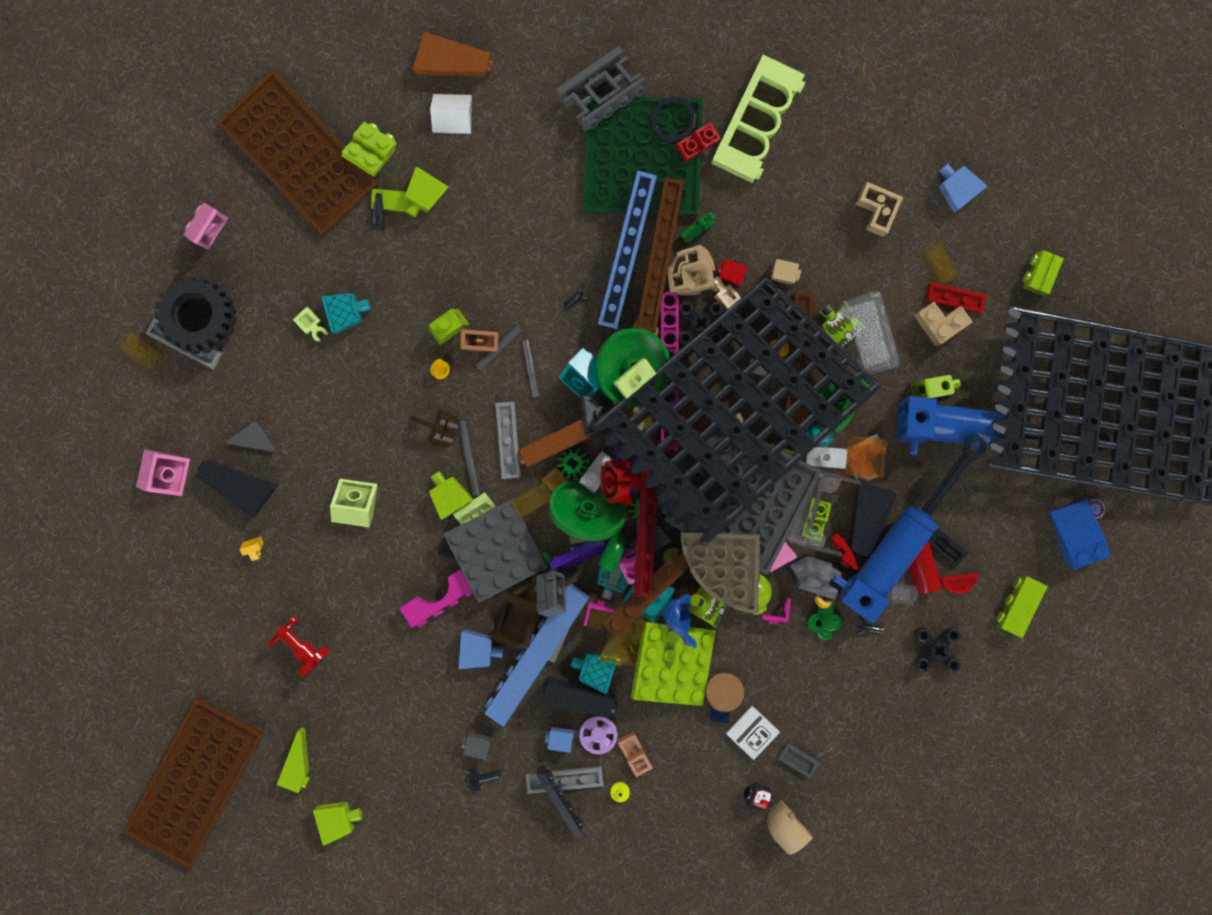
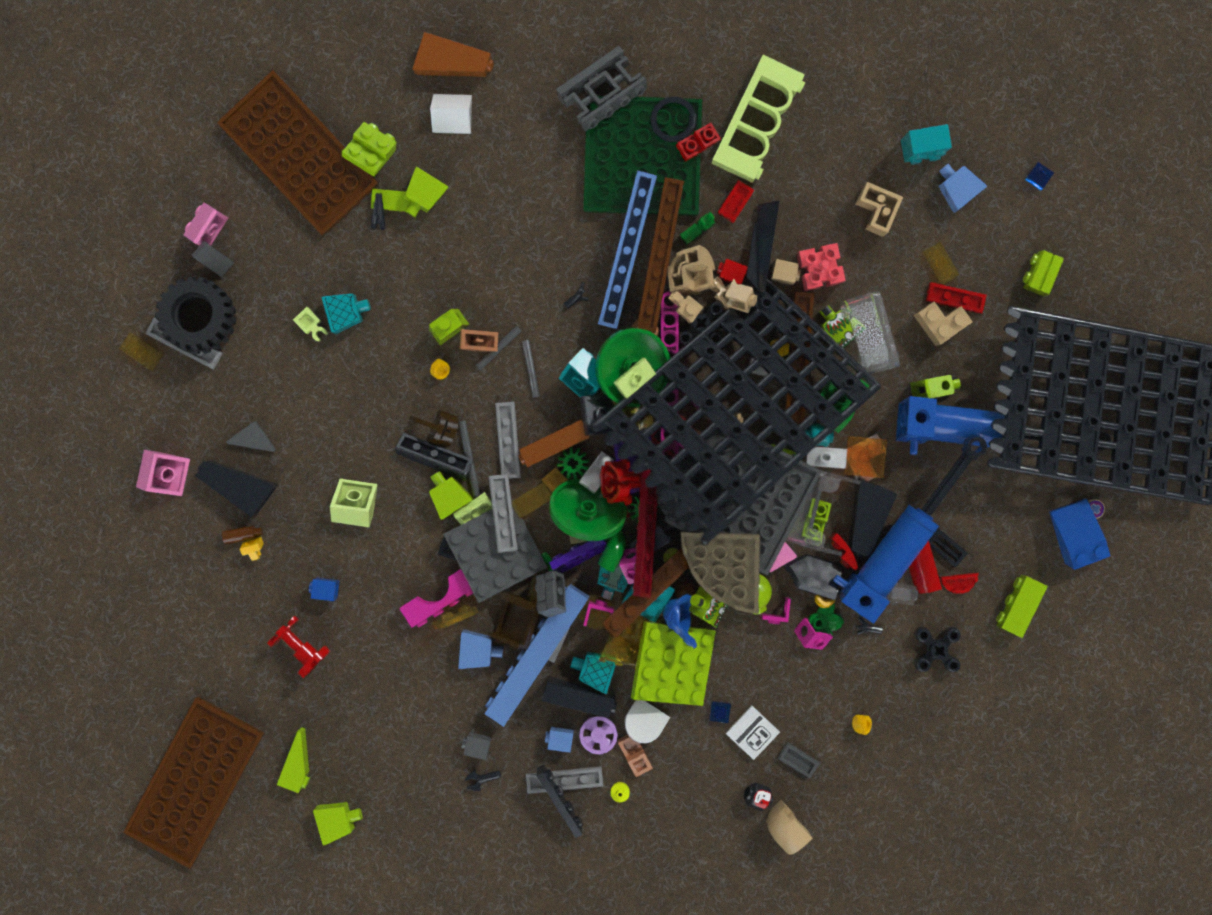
(212, 258): none -> dark grey tile
(241, 534): none -> reddish brown cylinder
(324, 589): none -> blue brick
(434, 456): none -> black slope
(450, 619): none -> clear yellow wing
(502, 513): none -> light grey tile
(644, 722): none -> white tile
(687, 306): none -> tan plate
(724, 692): medium nougat tile -> none
(735, 201): none -> red plate
(740, 297): none -> tan window
(762, 246): none -> black wedge
(813, 639): none -> dark pink bracket
(820, 267): none -> coral brick
(862, 724): none -> yellow tile
(926, 144): none -> teal brick
(1039, 176): none -> clear blue plate

